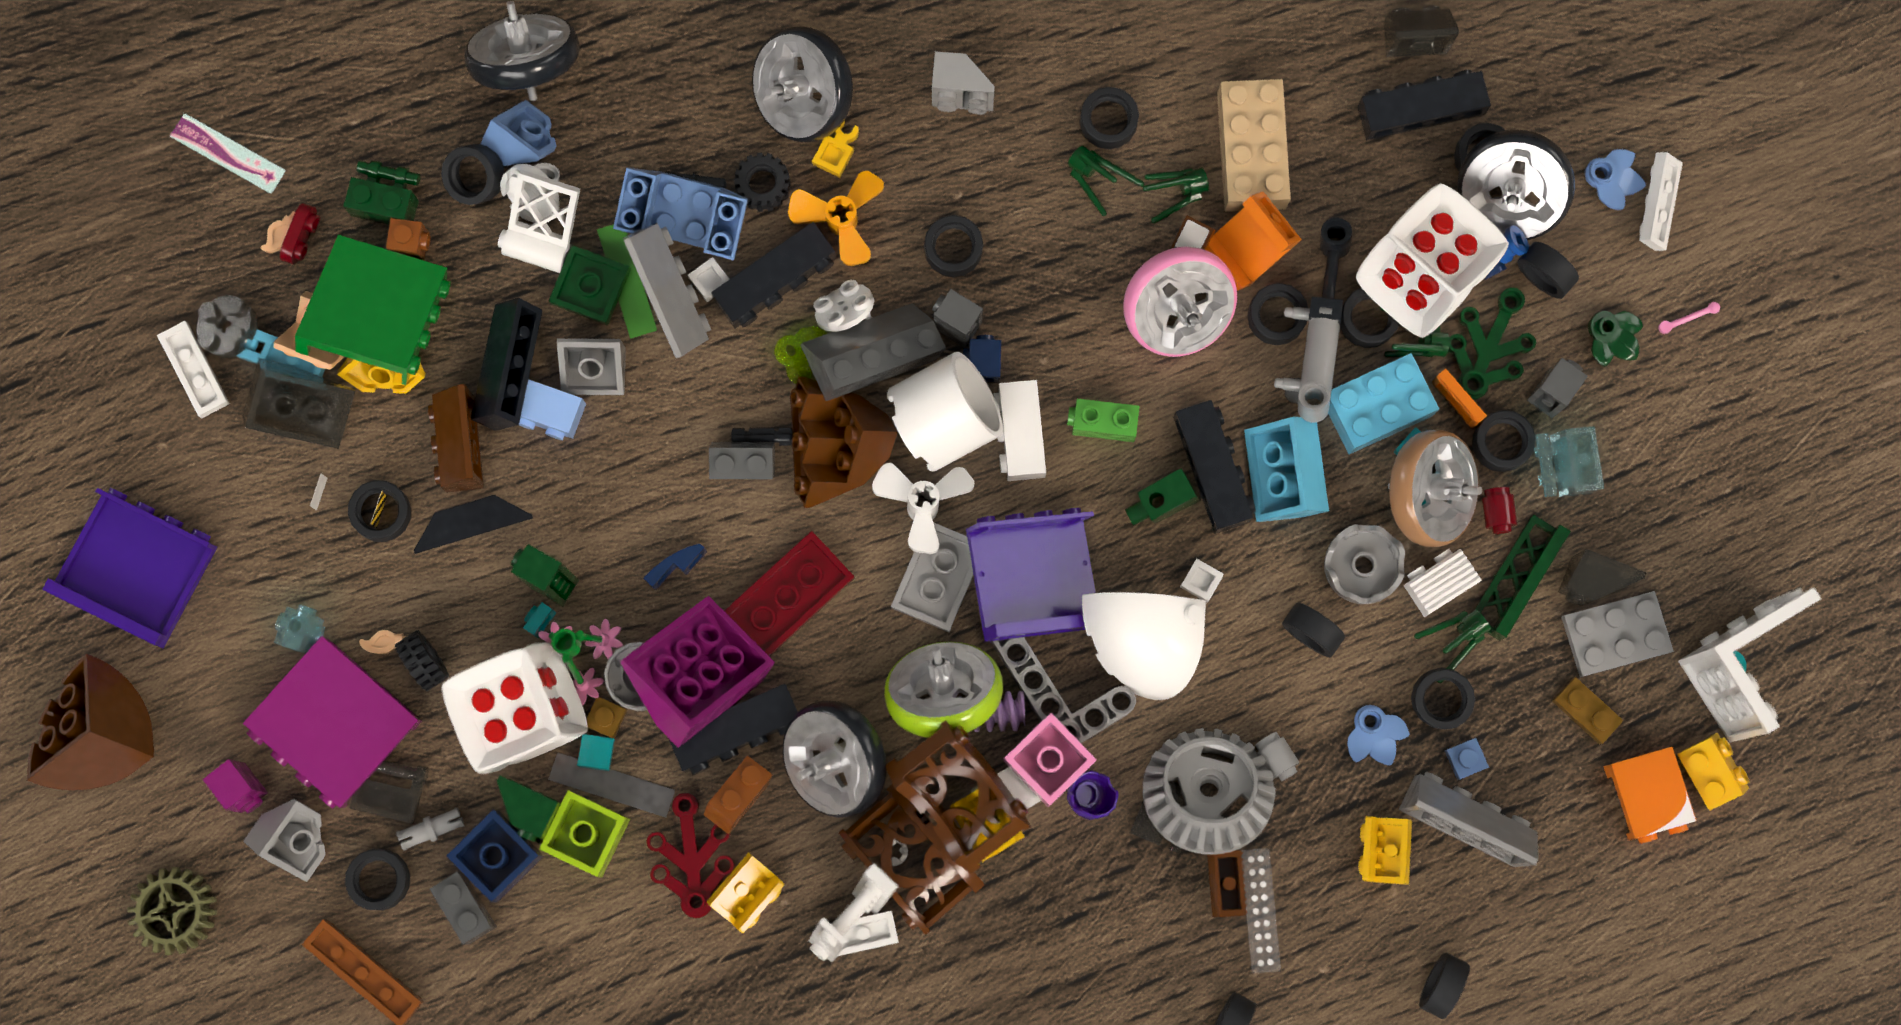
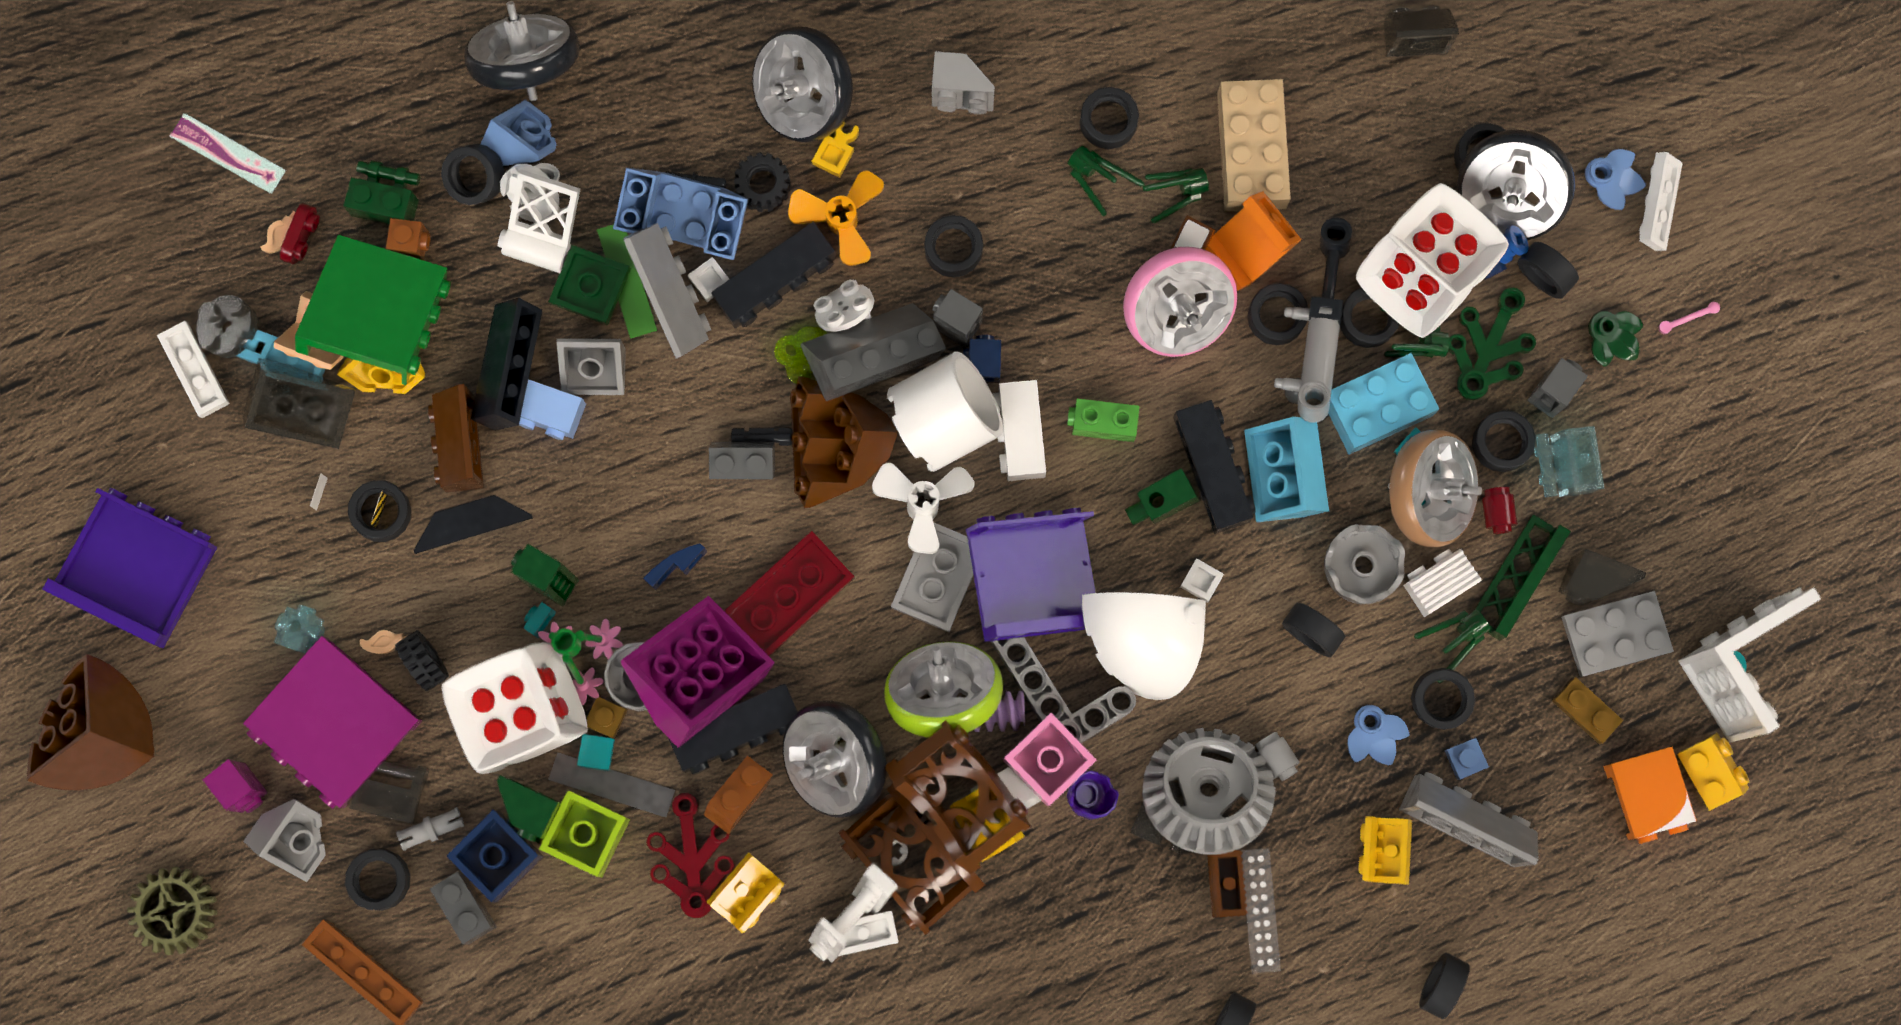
(1424, 104): black brick -> none
(1458, 398): orange tile -> none

